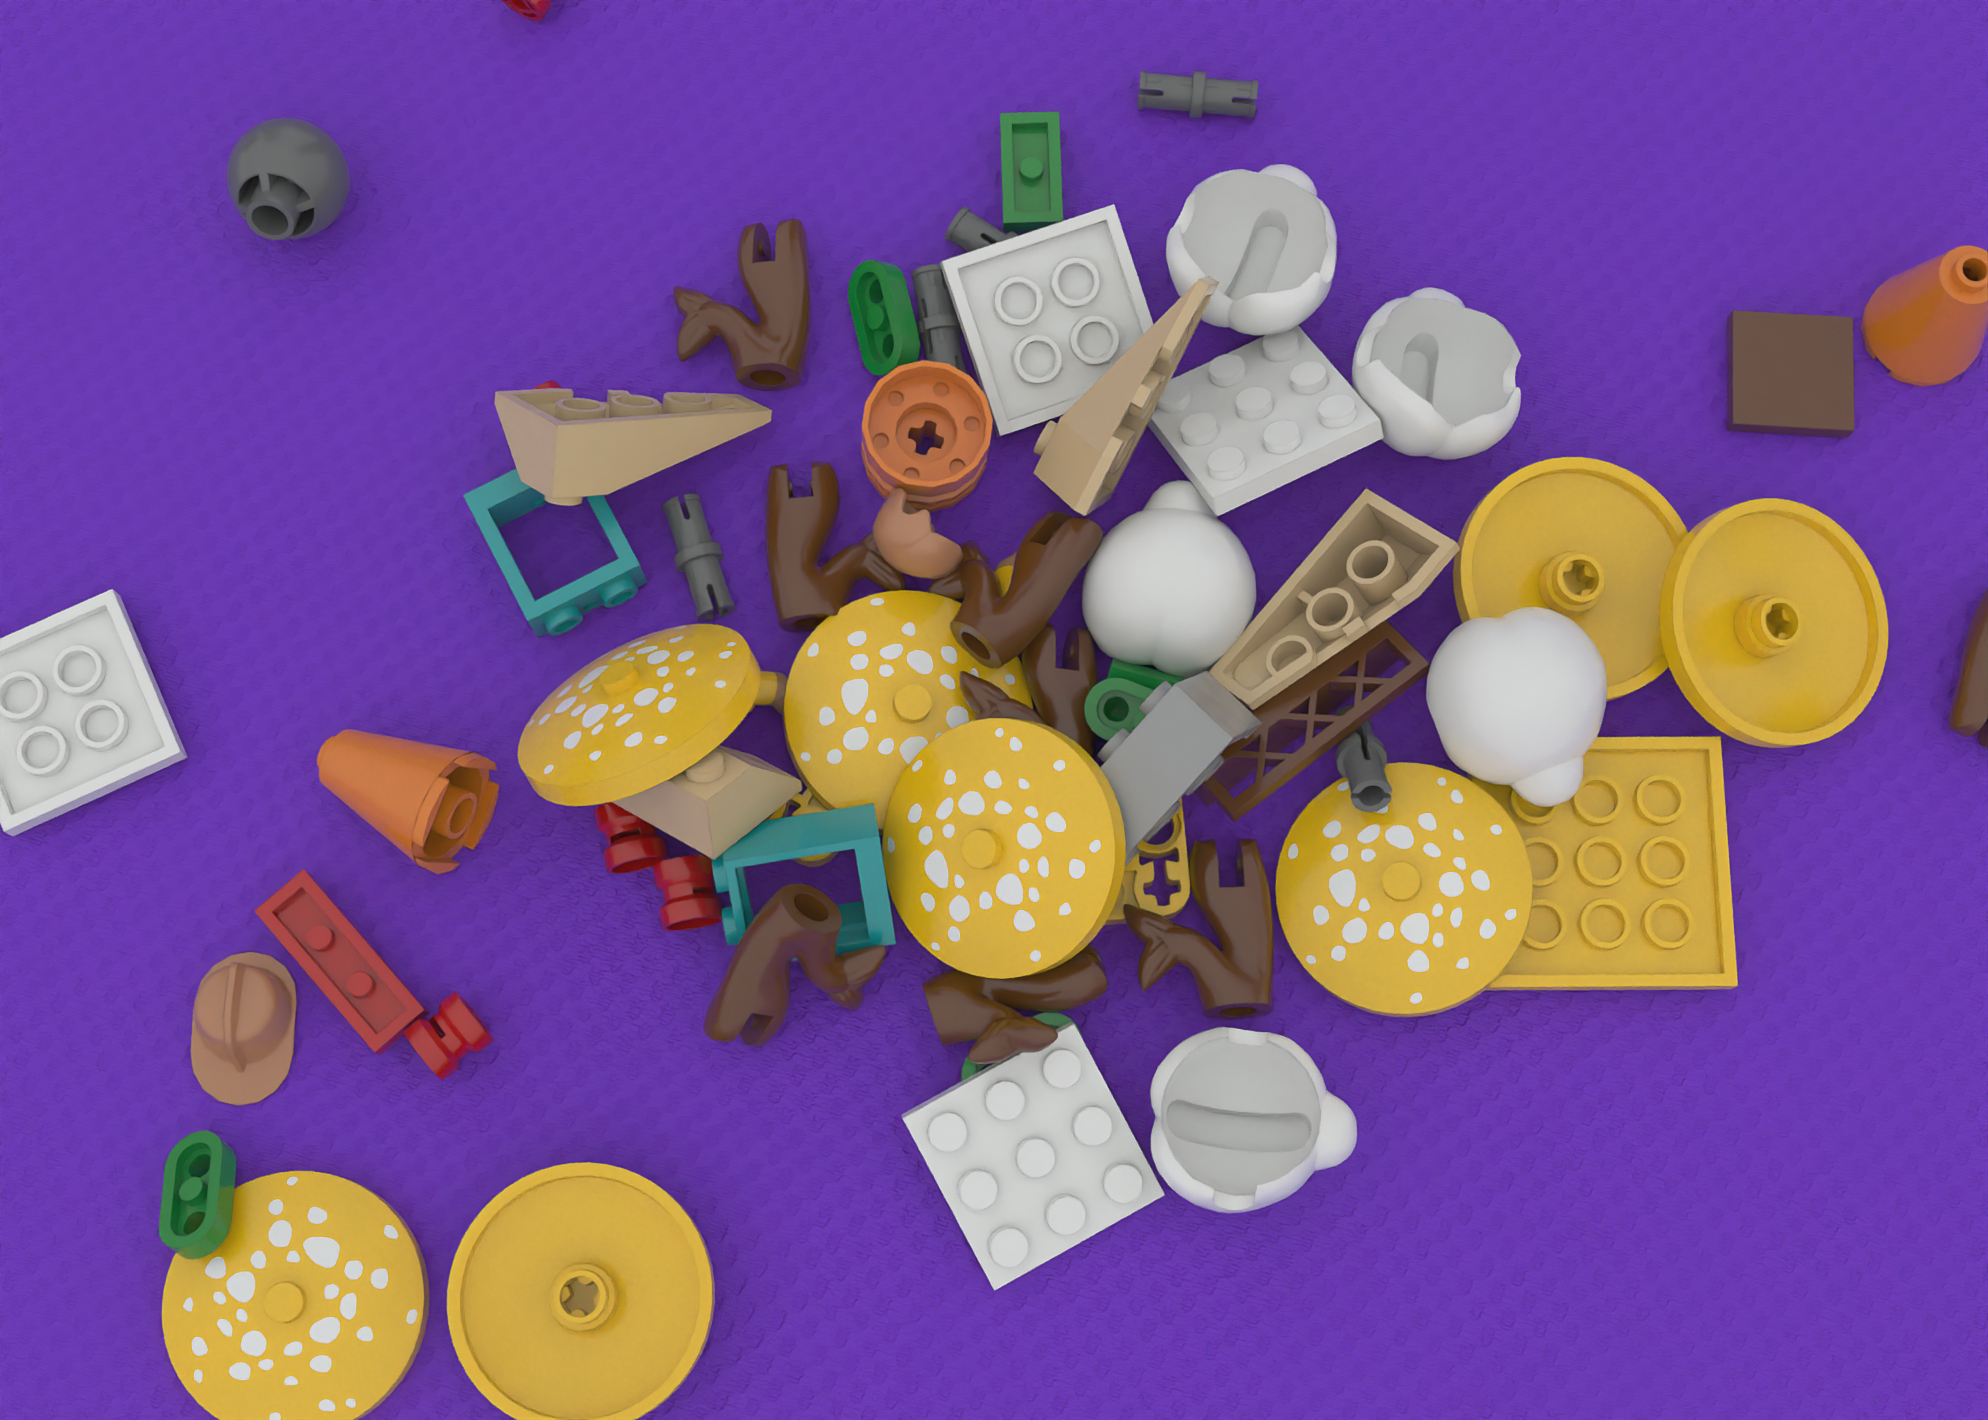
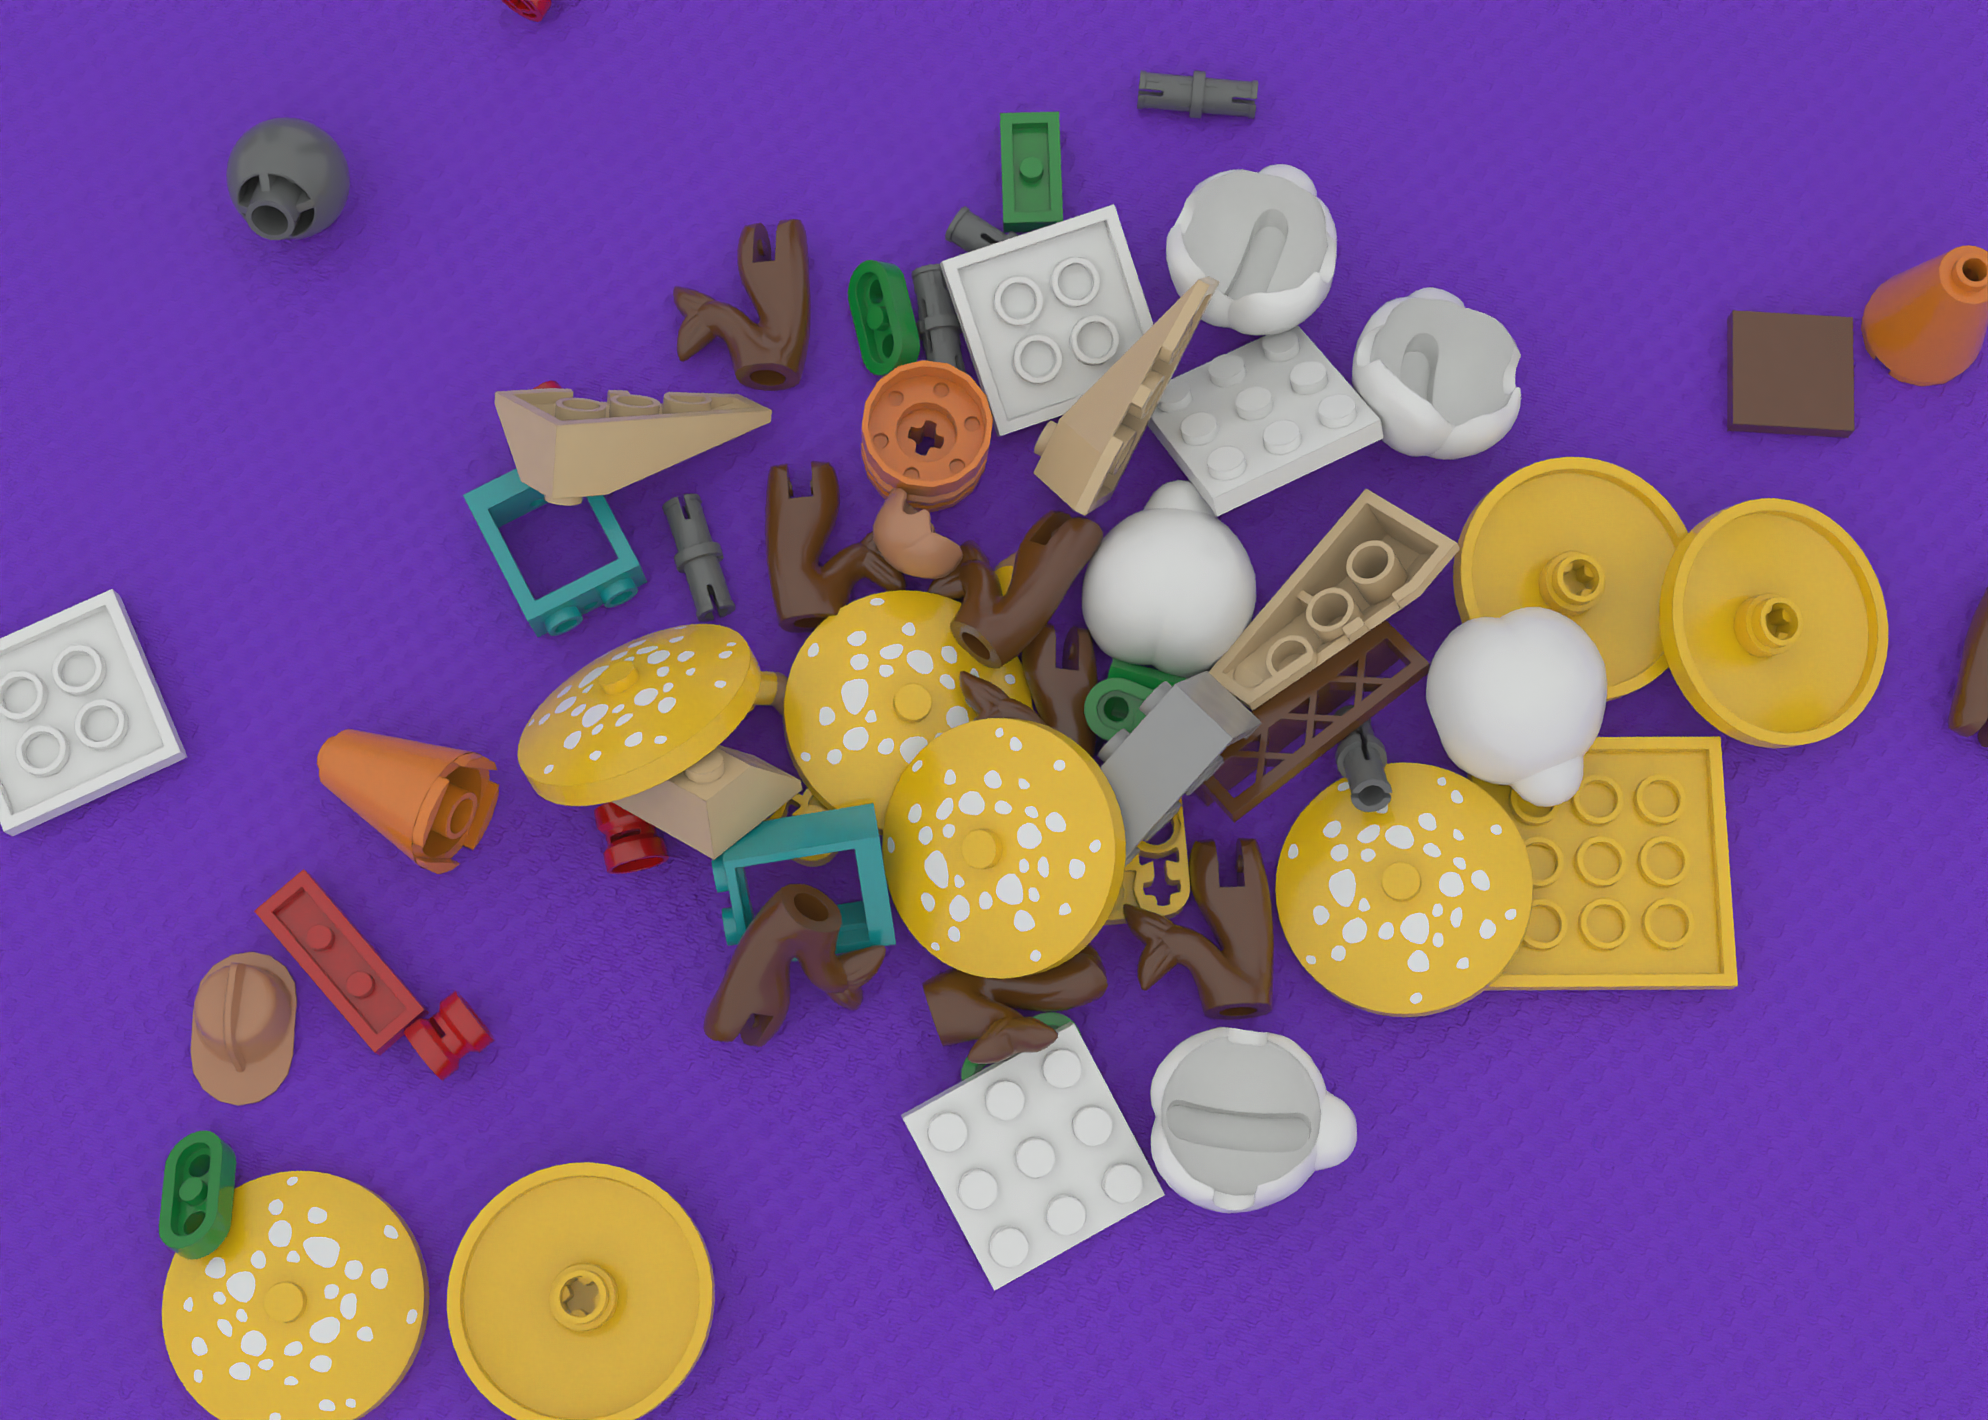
(687, 893): red wheel -> none

